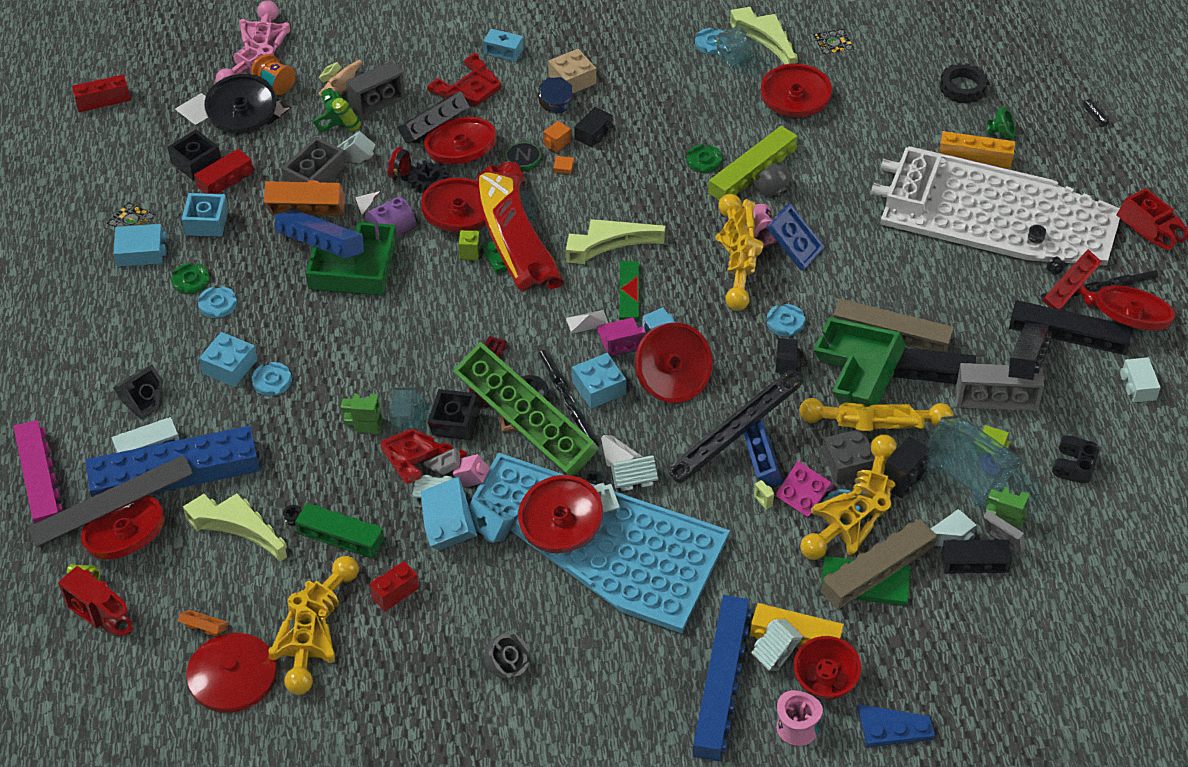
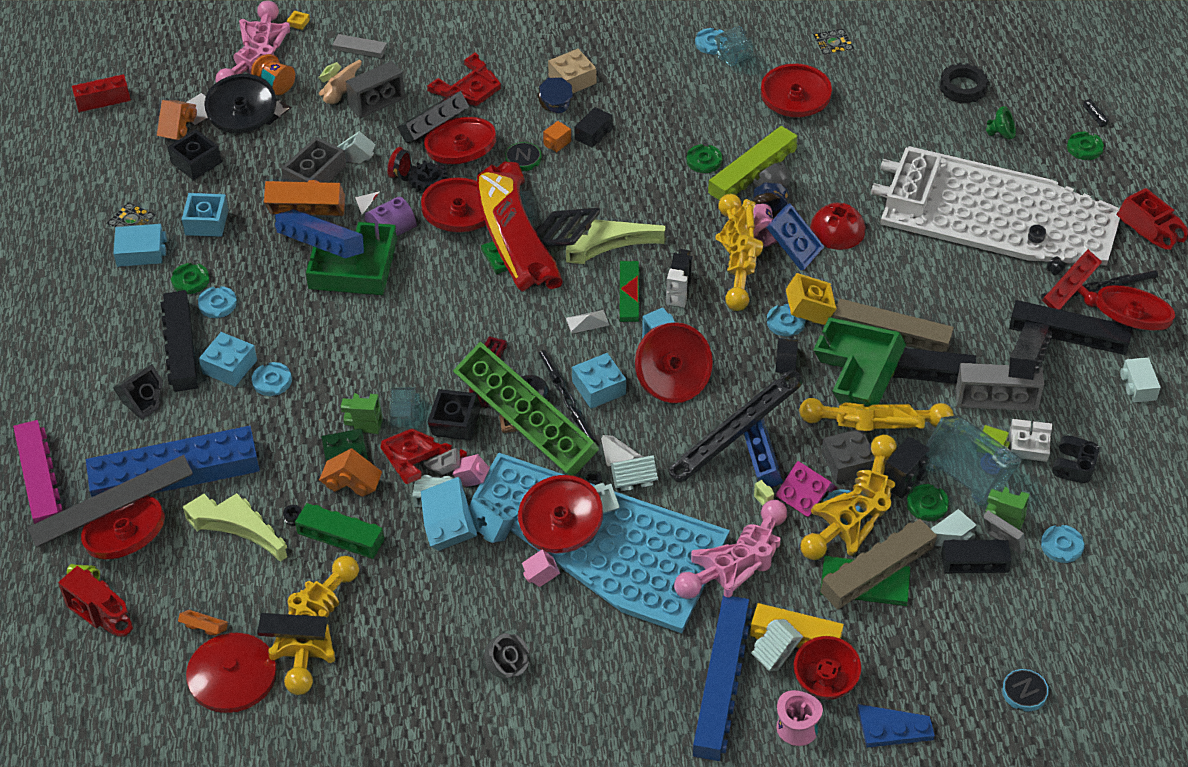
(148, 435): light aqua brick -> none
(174, 118): none -> orange brick
(180, 341): none -> black brick
(224, 172): red brick -> none
(292, 626): none -> black tile
(298, 20): none -> yellow plate
(338, 111): green piece -> none
(340, 442): none -> dark green plate
(352, 471): none -> orange brick
(359, 46): none -> light grey tile
(394, 586): red brick -> none
(469, 245): lime brick -> none
(503, 45): medium azure brick -> none
(540, 568): none -> bright pink brick
(563, 165): orange tile -> none
(564, 215): none -> black bar
(620, 336): dark pink bracket -> none
(679, 278): none -> white hips
(736, 562): none -> bright pink piece
(766, 31): yellowish green arch -> none
(772, 195): none -> dark blue piece
(810, 299): none -> yellow brick
(838, 226): none -> red piece
(927, 508): none -> green tile
(978, 149): light orange brick -> none
(1025, 690): none -> tile
(1030, 445): none -> white hips
(1065, 549): none -> medium azure tile
(1085, 146): none -> green tile

